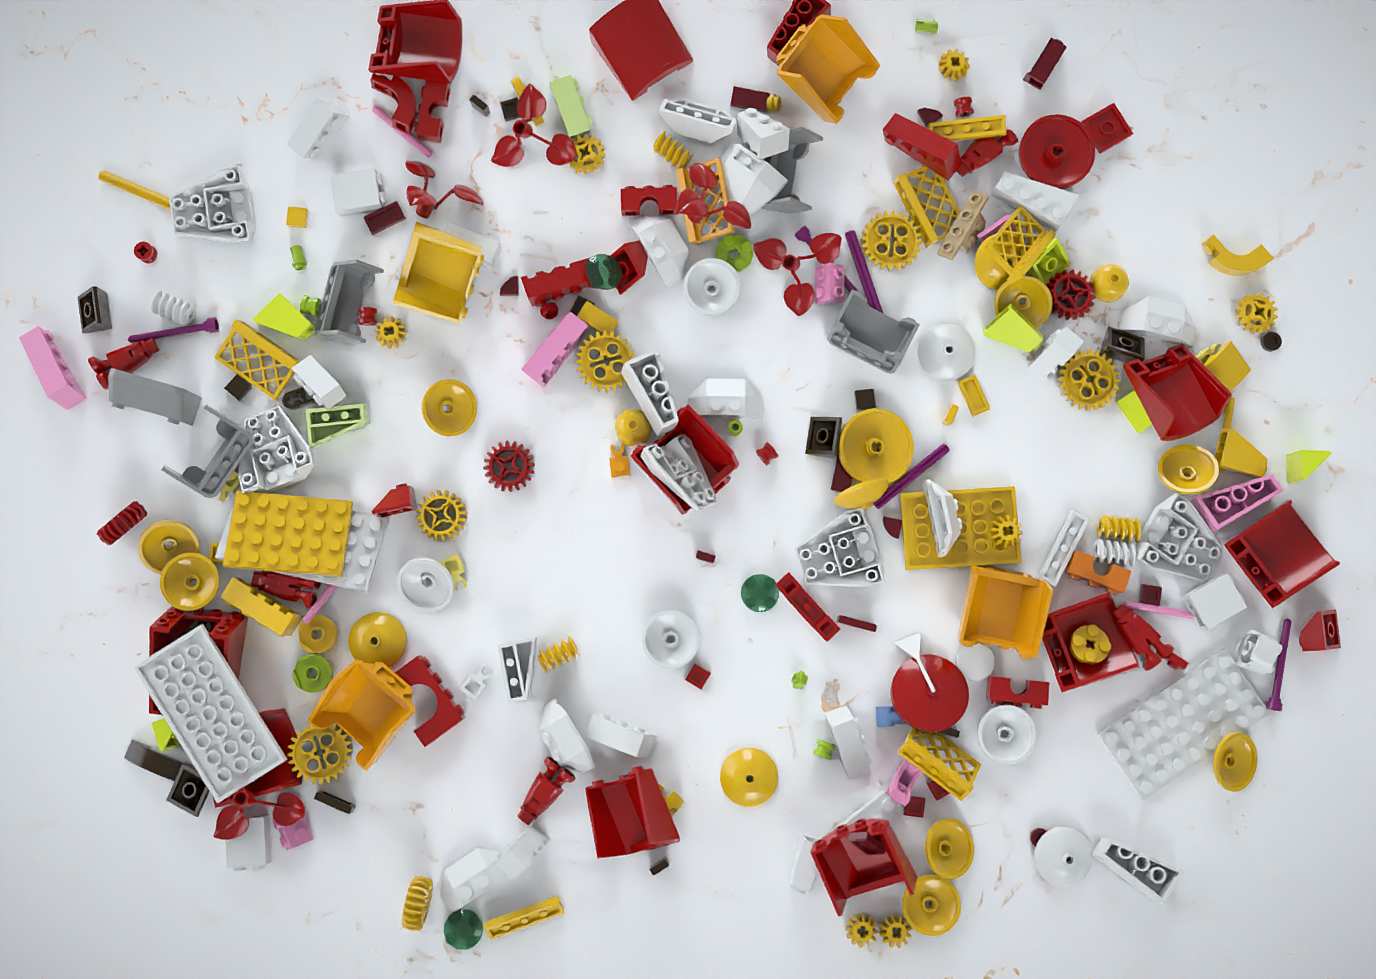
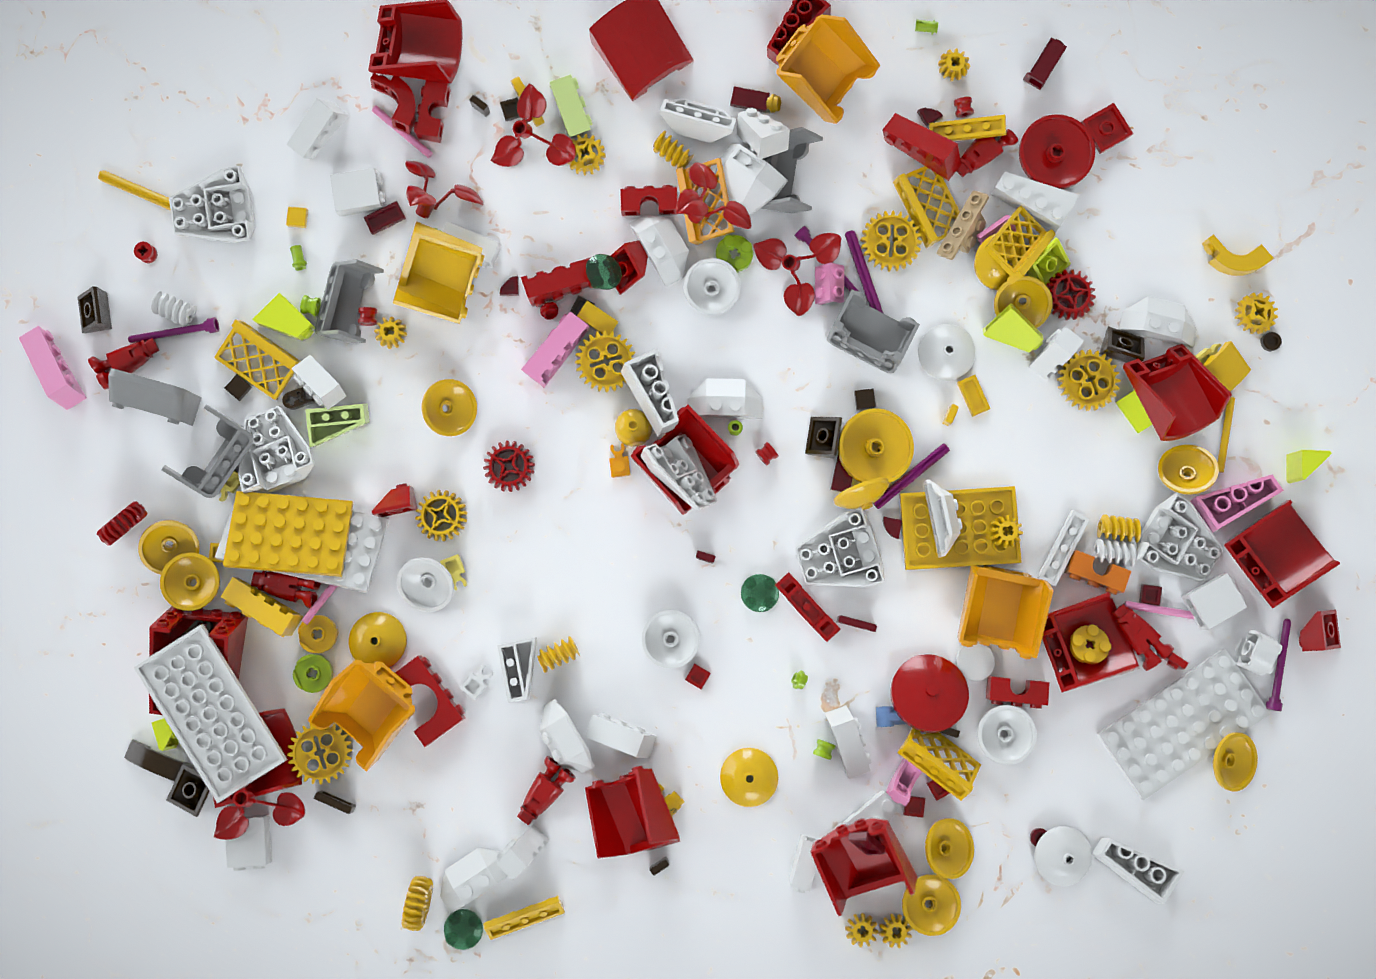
(294, 834): bright pink bracket -> none
(912, 646): white piece -> none
(1110, 283): yellow cylinder -> none
(1238, 455): yellow slope -> none

